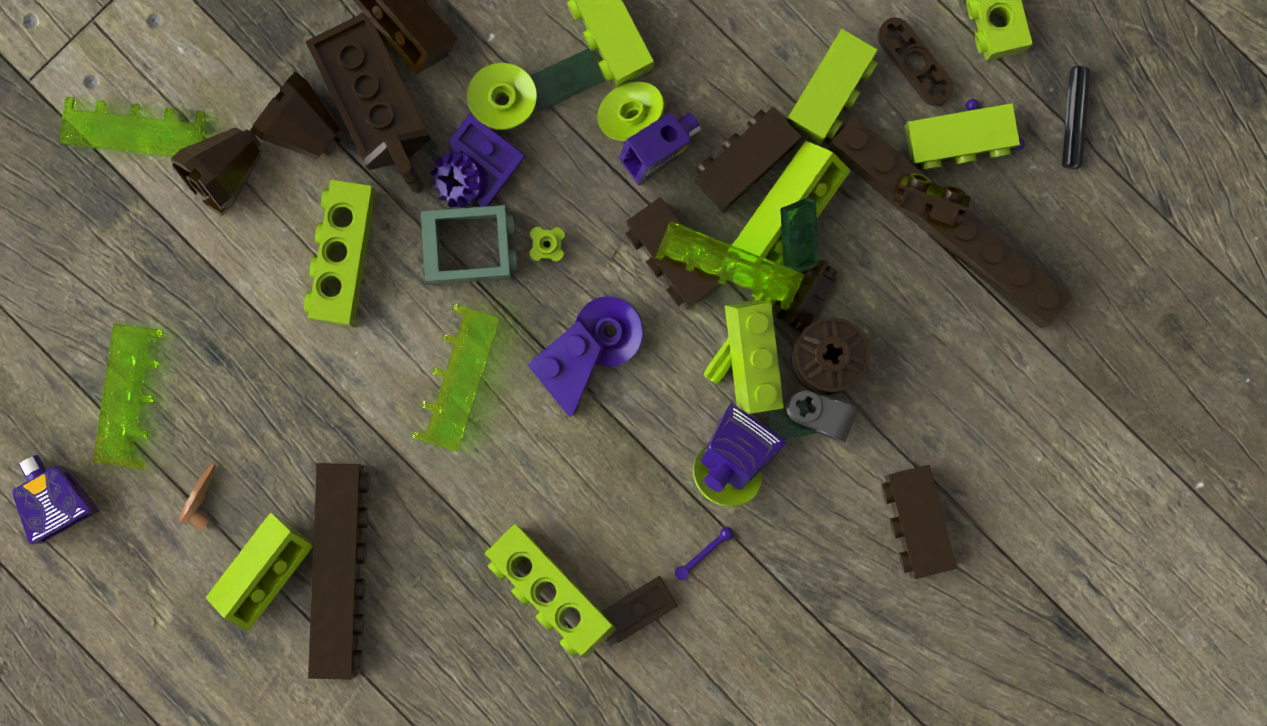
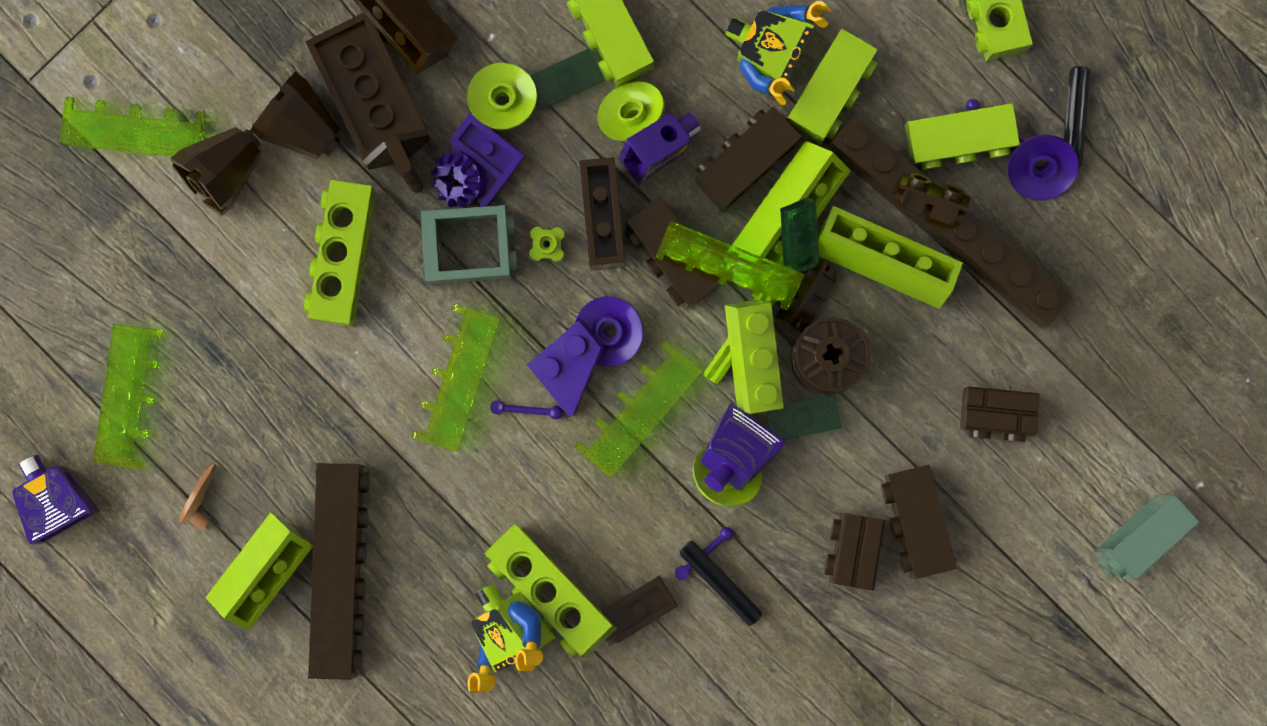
(498, 407): none -> dark purple hinge
(507, 634): none -> torso
(602, 214): none -> dark brown brick
(641, 412): none -> clear neon green hinge
(720, 583): none -> black axle
(775, 45): none -> torso
(827, 416): dark grey piece -> none
(855, 551): none -> dark brown brick
(887, 257): none -> lime brick
(937, 77): dark brown beam -> none
(999, 412): none -> dark brown brick
(1045, 180): none -> dark purple dish
(1145, 537): none -> sand green window

